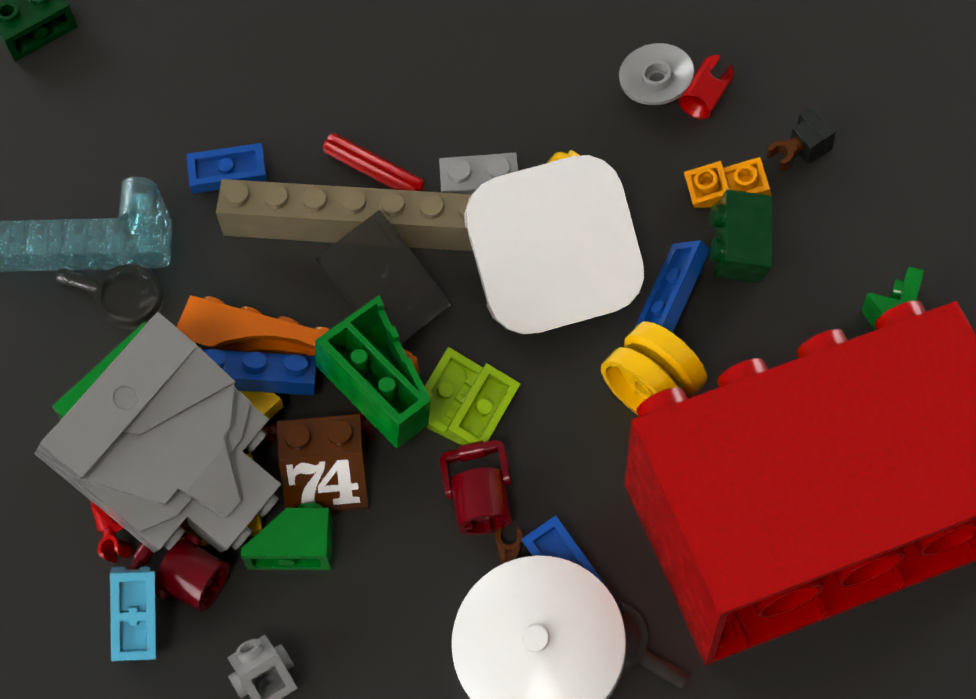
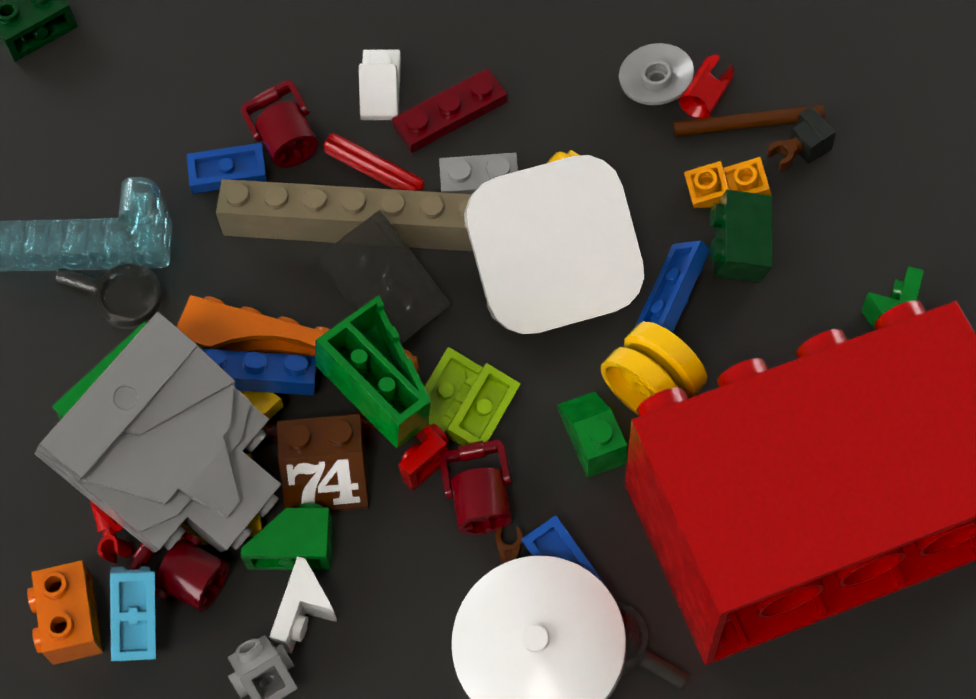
(65, 613): none -> orange brick
(282, 125): none -> dark red piece
(300, 598): none -> white slope
(379, 84): none -> white slope
(423, 460): none -> red bracket
(449, 110): none -> dark red plate
(593, 433): none -> green slope
(741, 121): none -> reddish brown bar

